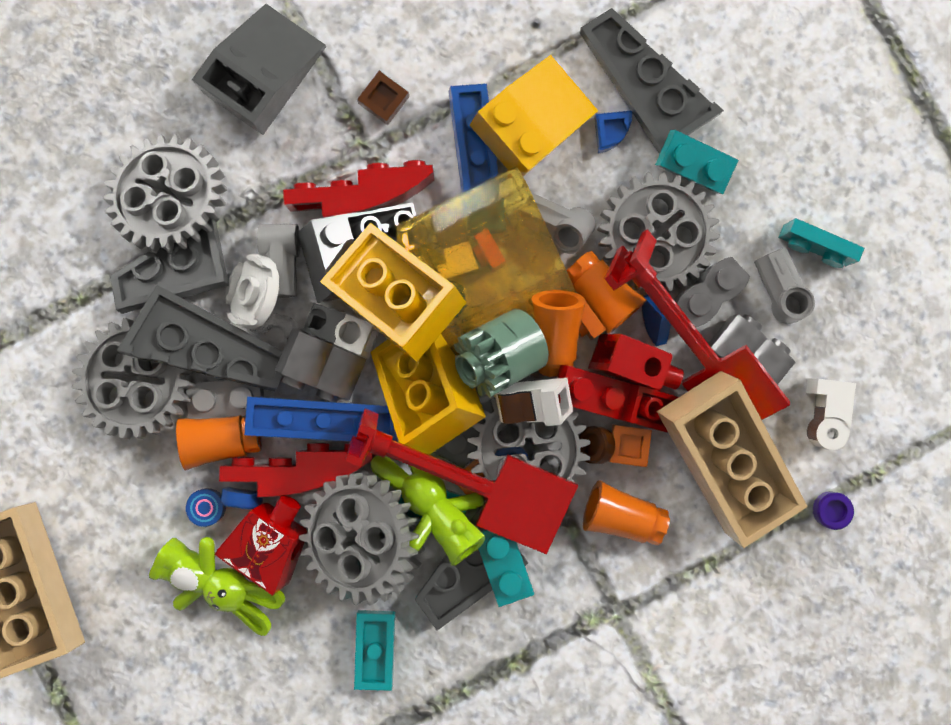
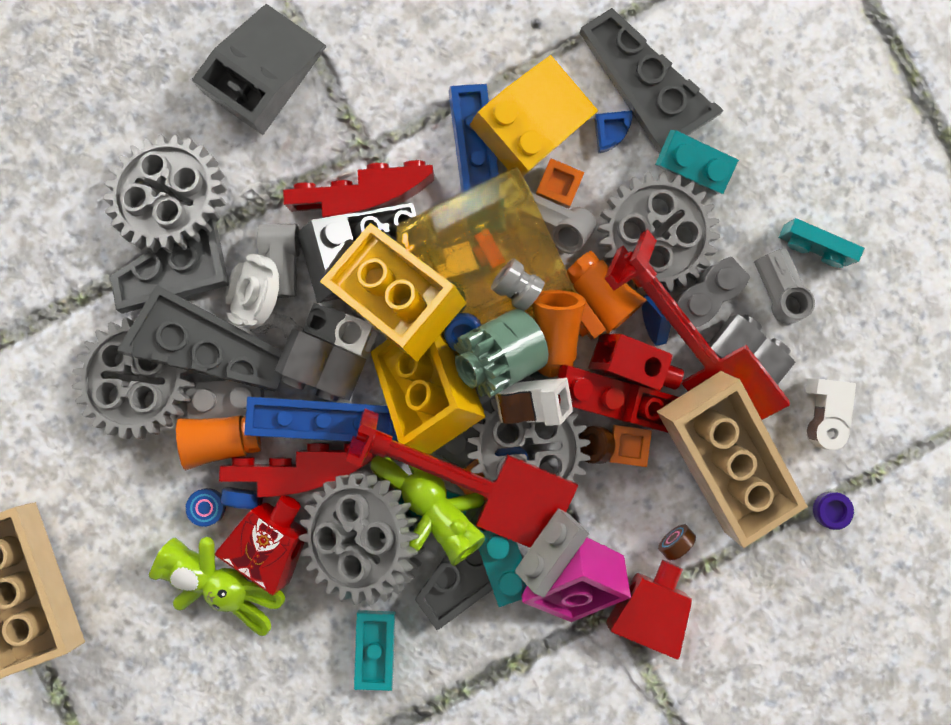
(383, 97): reddish brown plate -> none
(459, 326): none -> blue tile
(517, 285): none -> light grey wheel
(551, 552): none -> light grey plate
(559, 183): none -> orange plate
(588, 584): none -> dark pink slope
(624, 515): orange plant -> none
(655, 612): none -> red torso
(677, 542): none -> reddish brown tile

